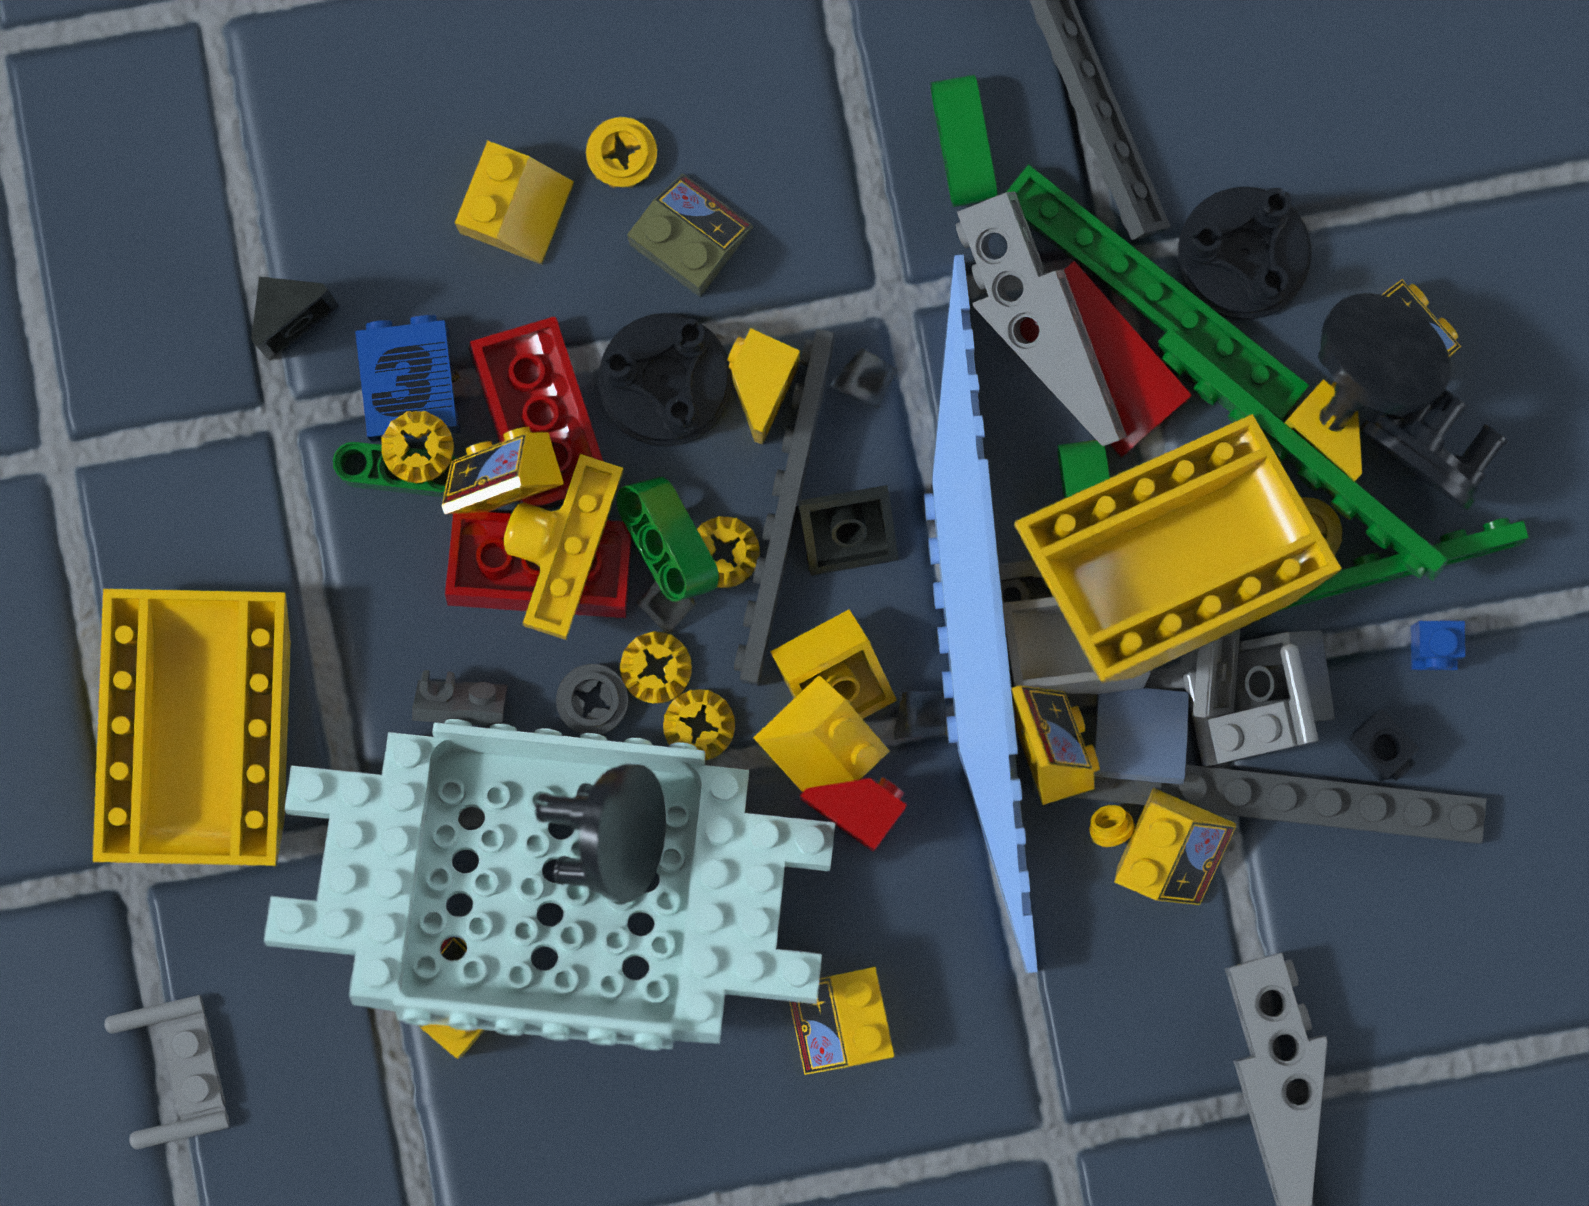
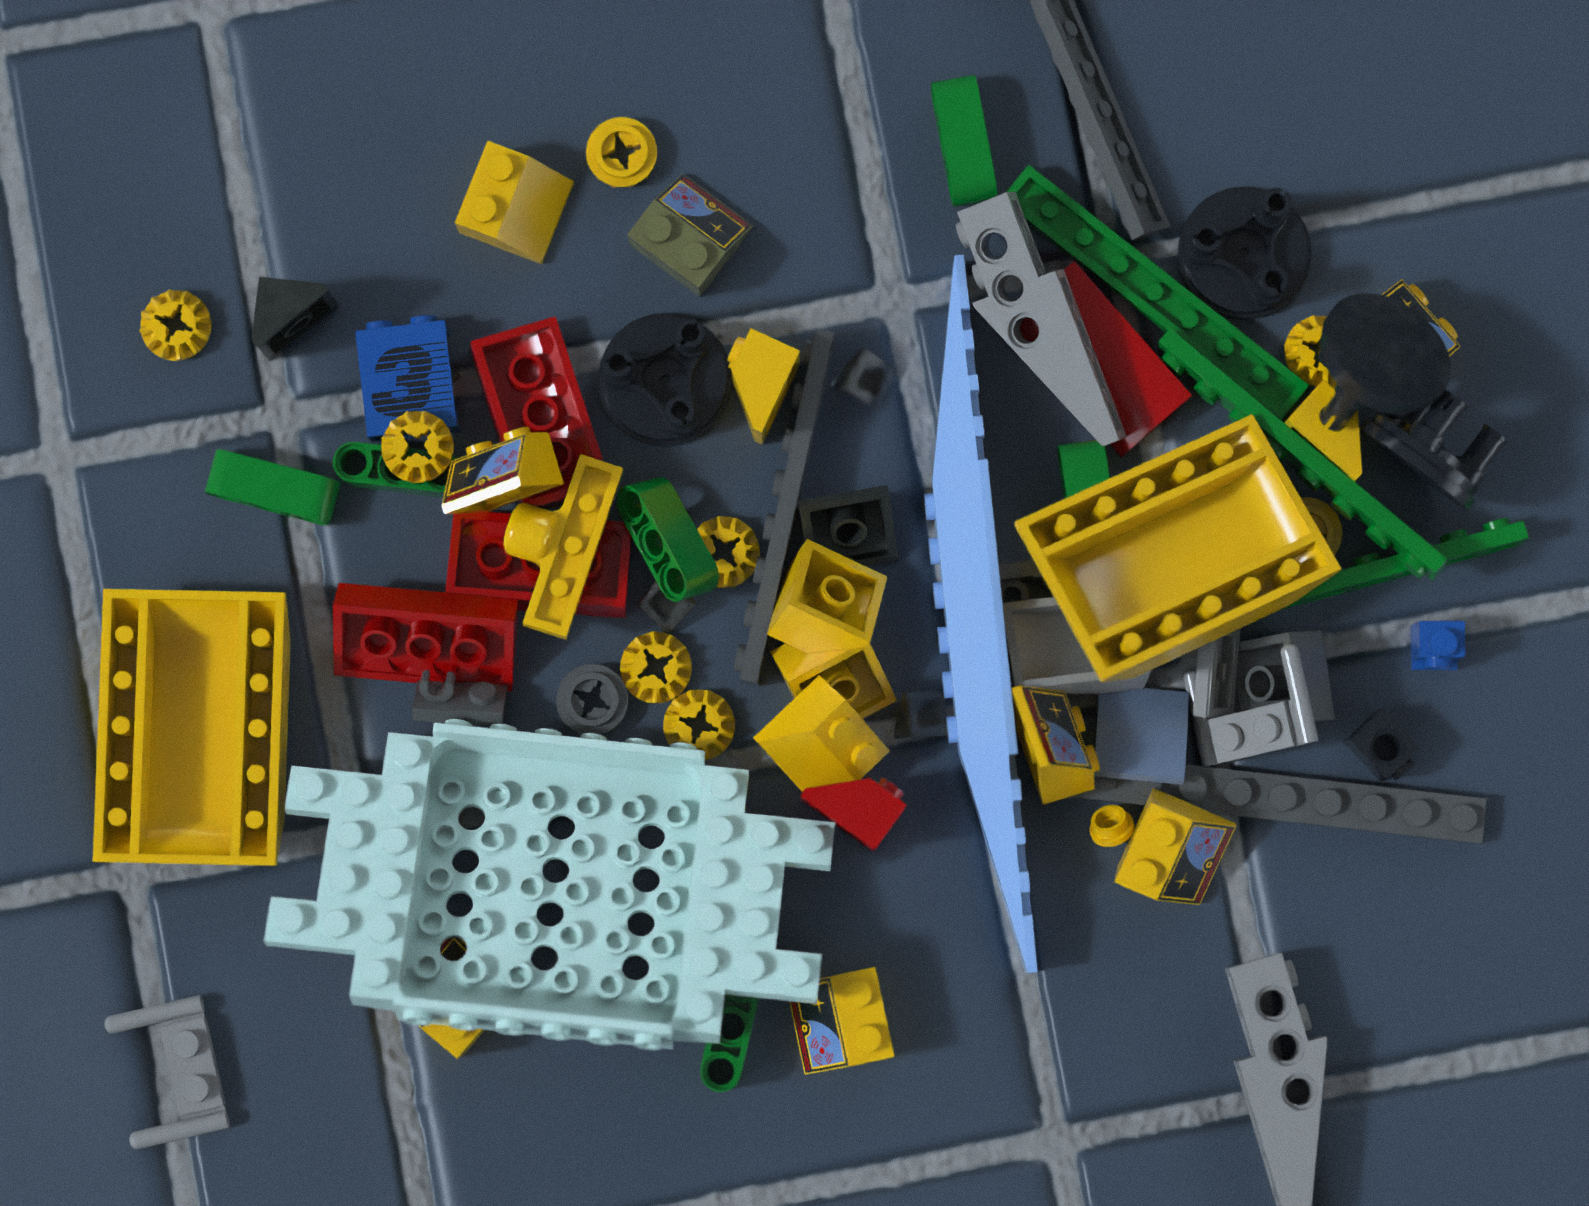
(183, 343): none -> yellow gear
(272, 487): none -> green beam
(407, 631): none -> red slope
(619, 832): black piece -> none
(731, 1049): none -> green beam
(826, 601): none -> yellow slope
(1299, 357): none -> yellow gear

